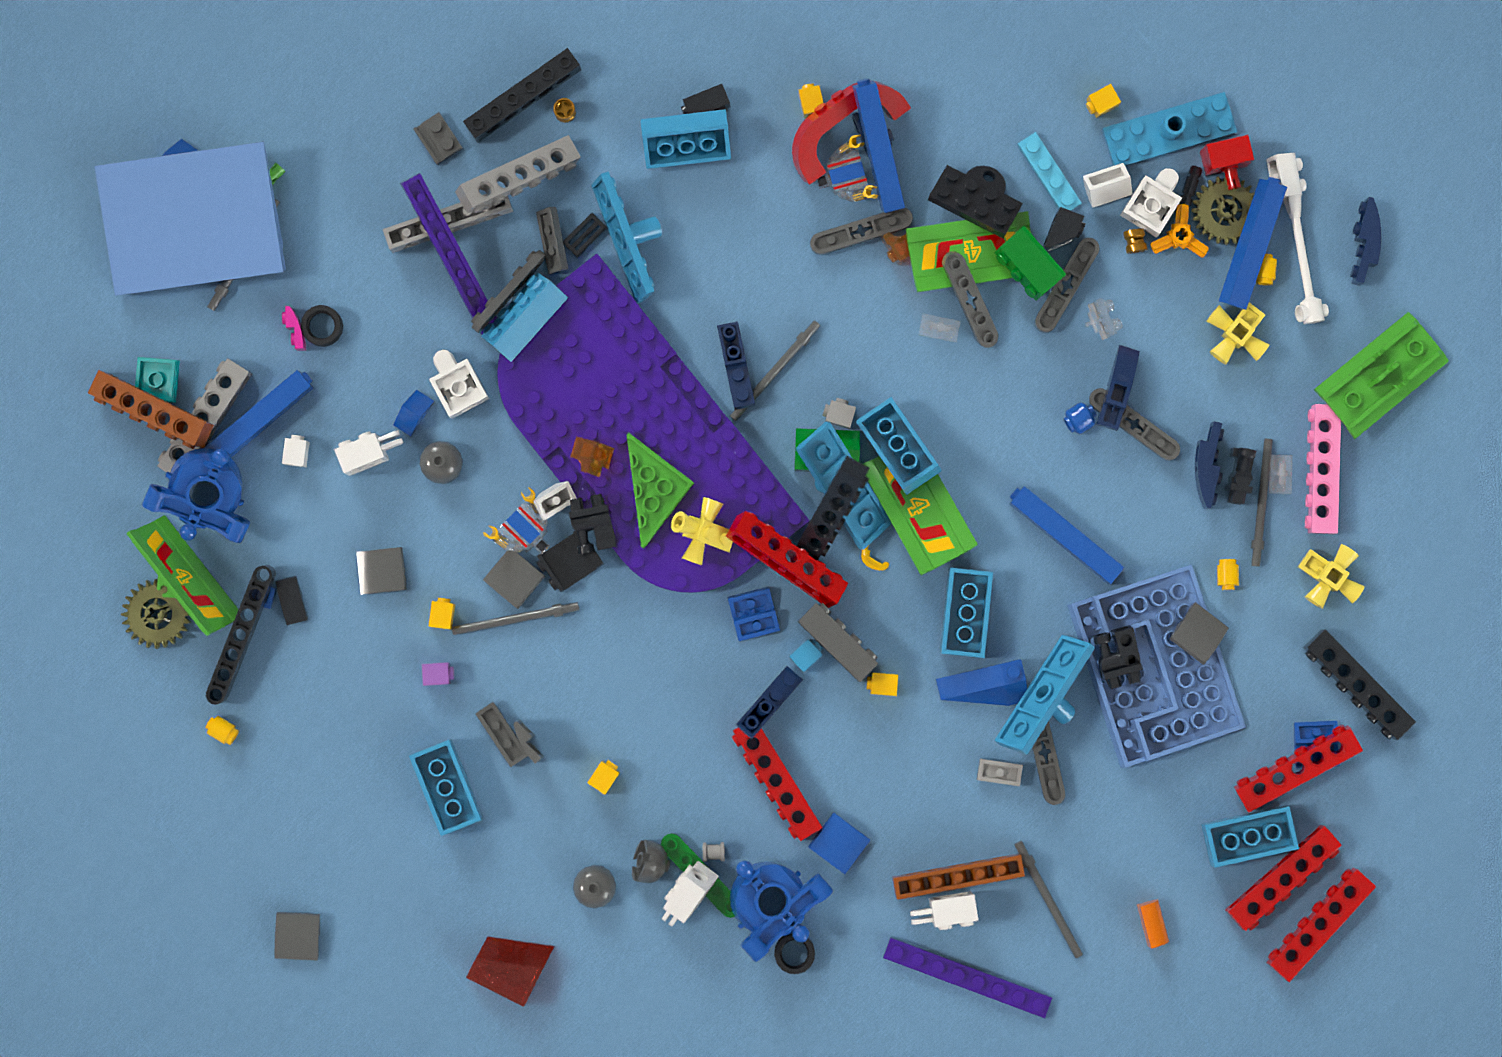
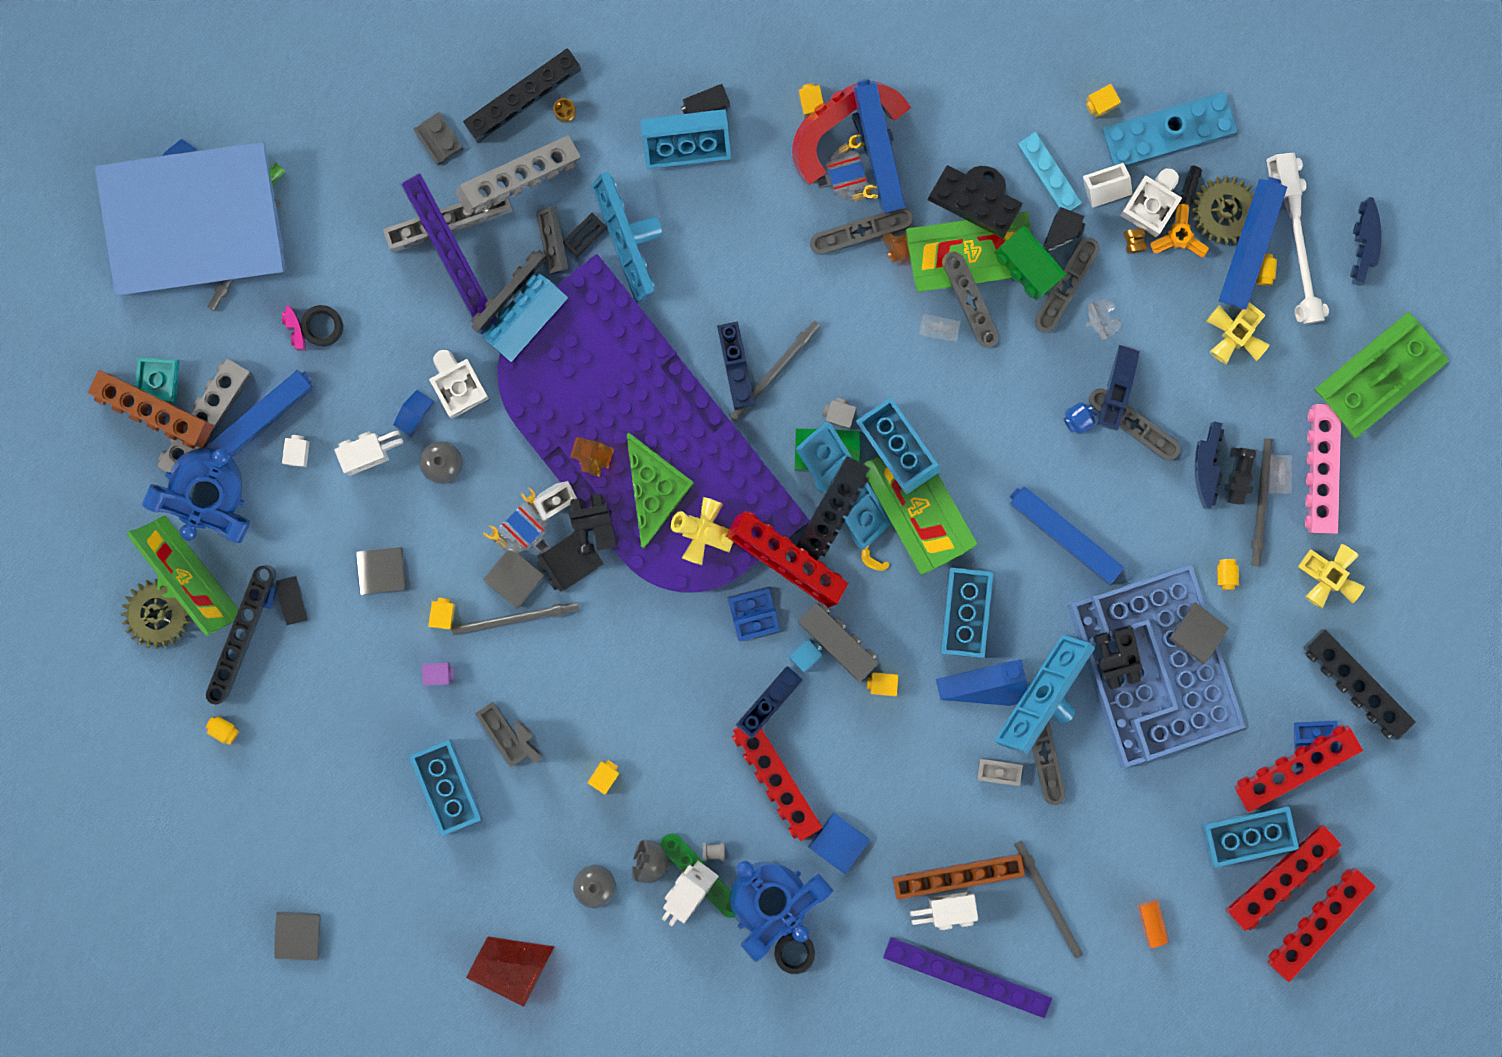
(1226, 158): red brick -> none

